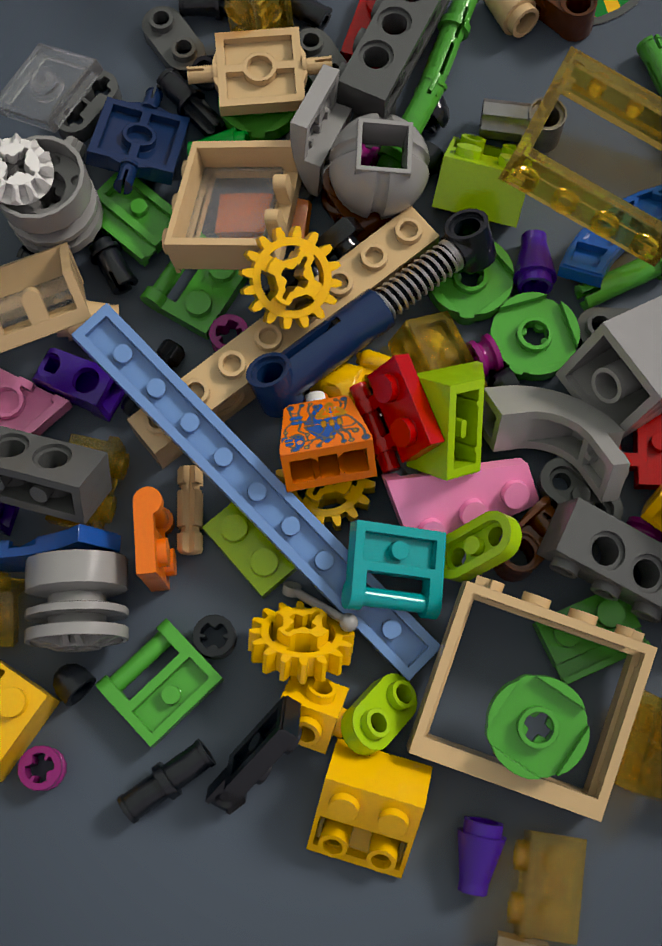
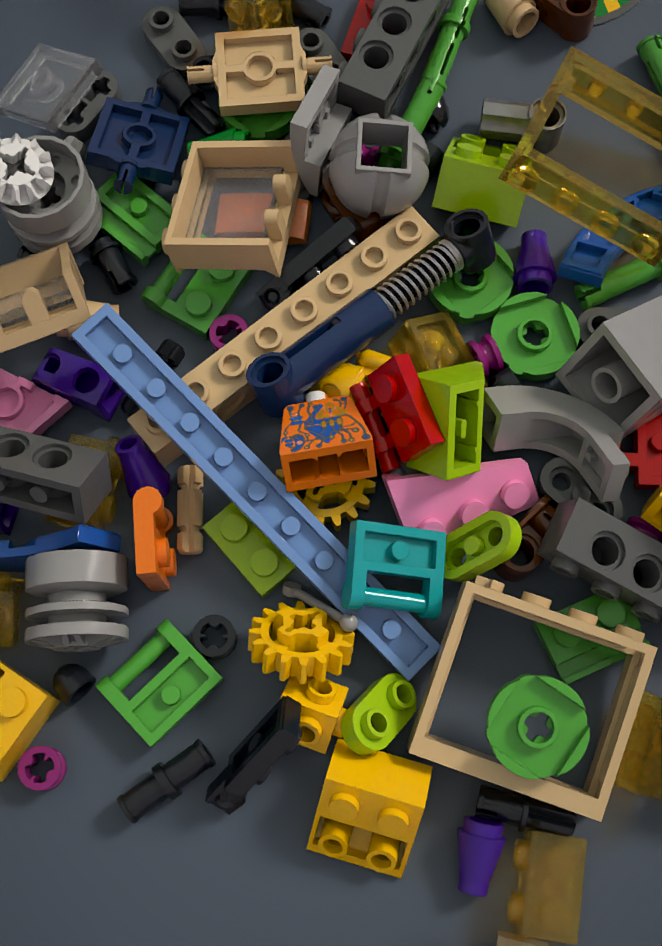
(141, 467): none -> dark purple cone
(272, 267): yellow gear -> none
(524, 812): none -> black axle

